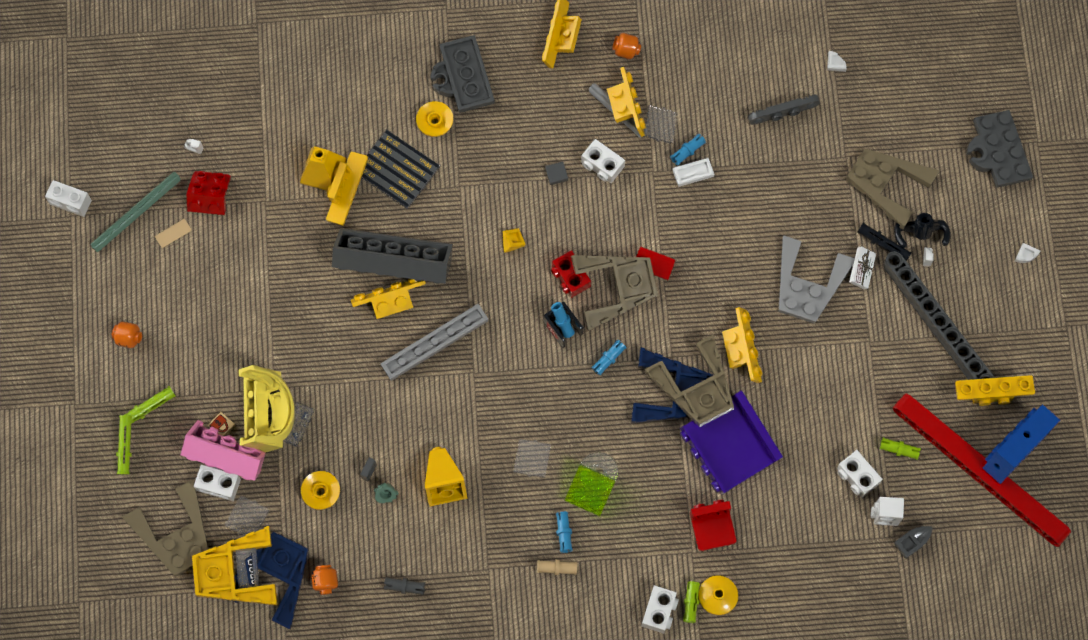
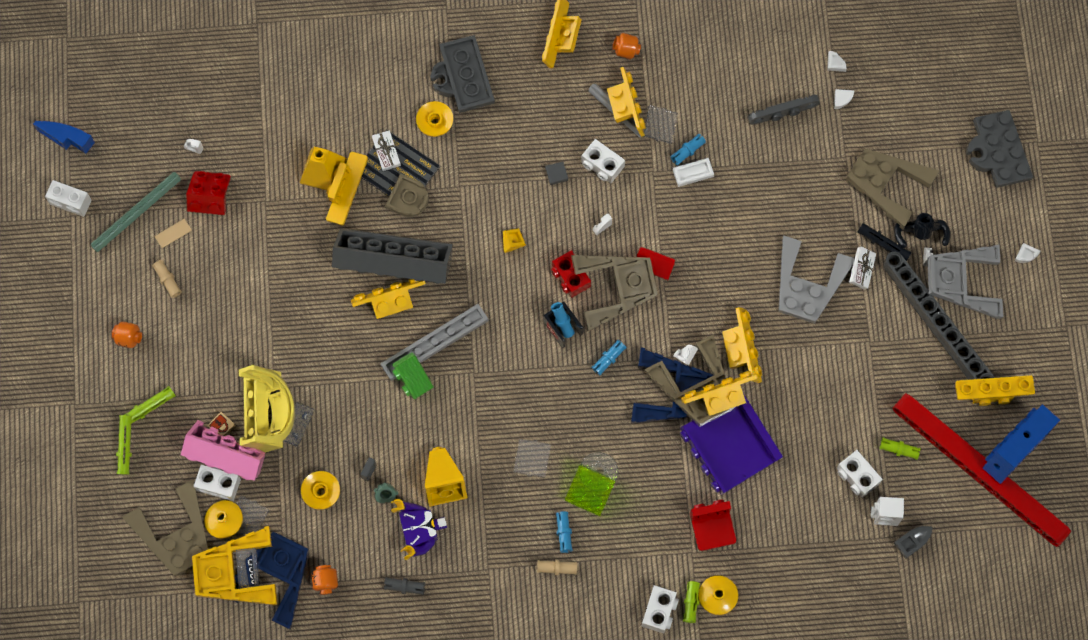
(65, 135): none -> blue slope
(167, 278): none -> tan pin
(229, 525): none -> yellow dish
(386, 150): none -> white tile
(408, 197): none -> dark tan tile
(412, 376): none -> bright green brick
(418, 527): none -> dark purple torso
(606, 222): none -> white tile
(686, 354): none -> white tile
(721, 396): none -> yellow bracket
(842, 98): none -> white tile
(949, 280): none -> light grey wing

